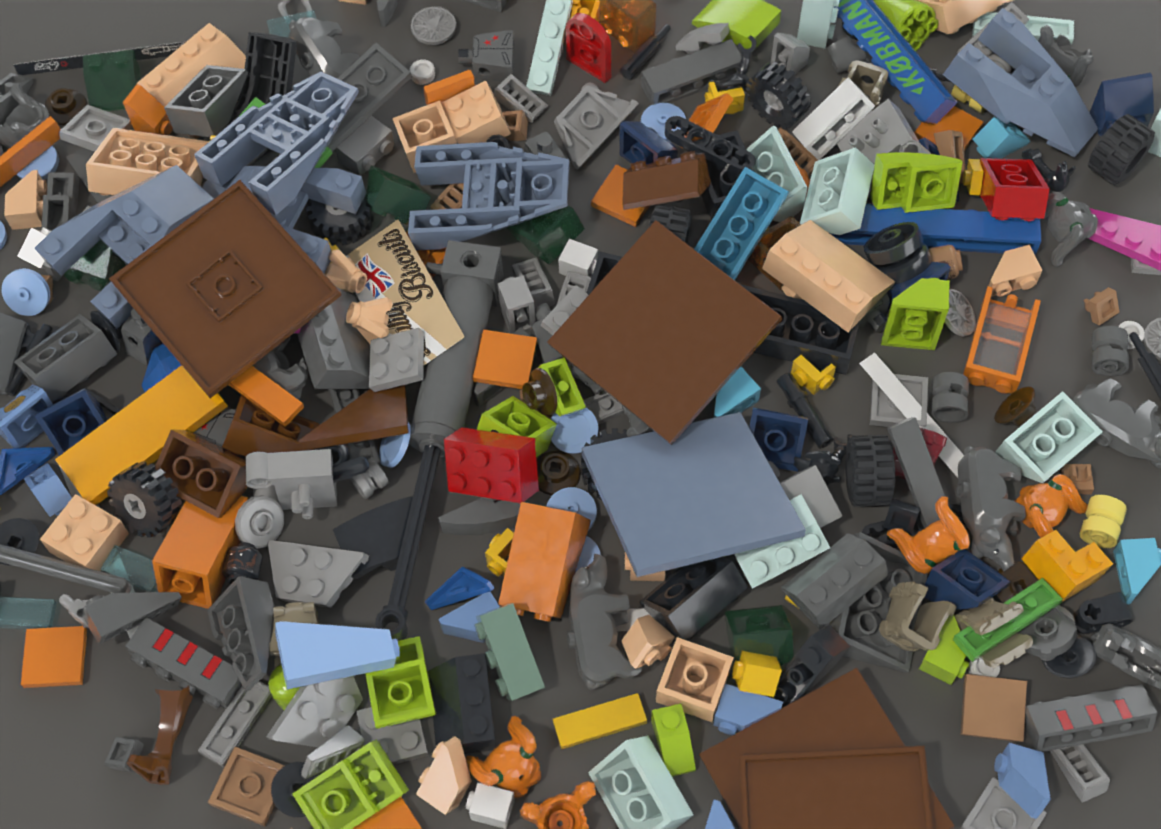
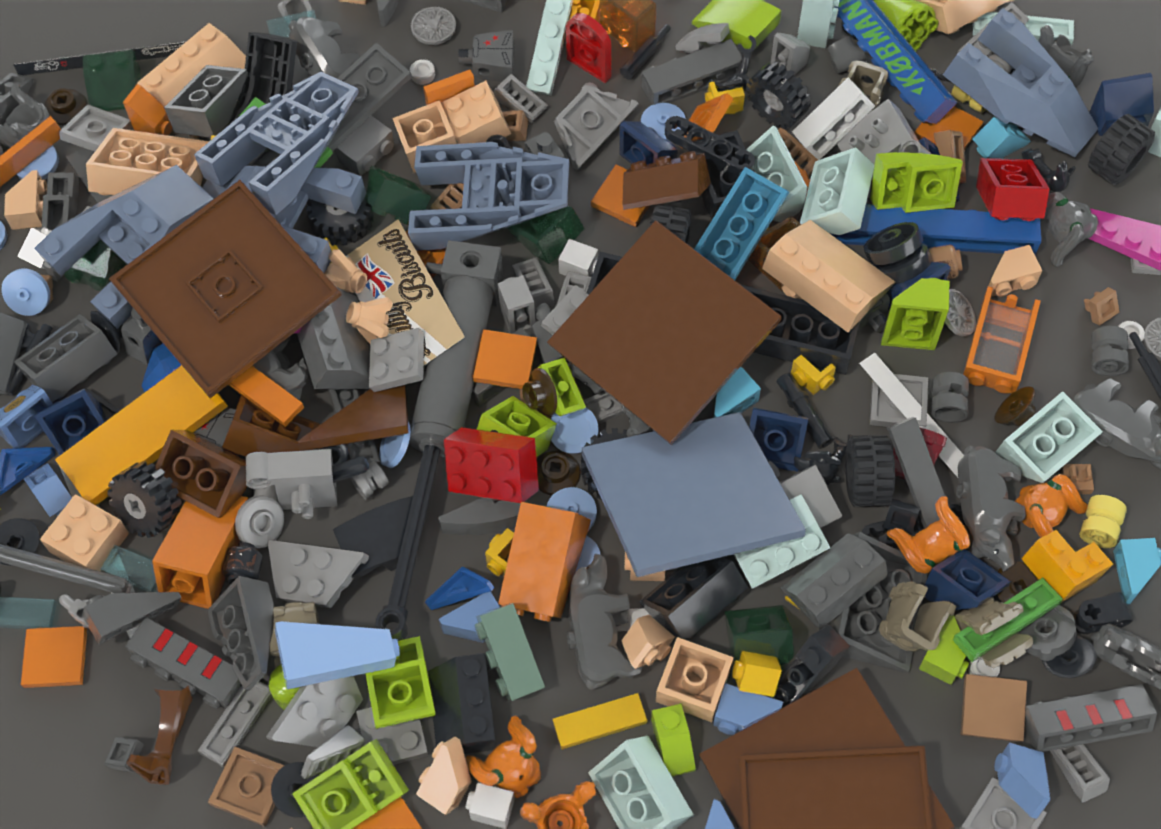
(973, 176): yellow bracket -> none

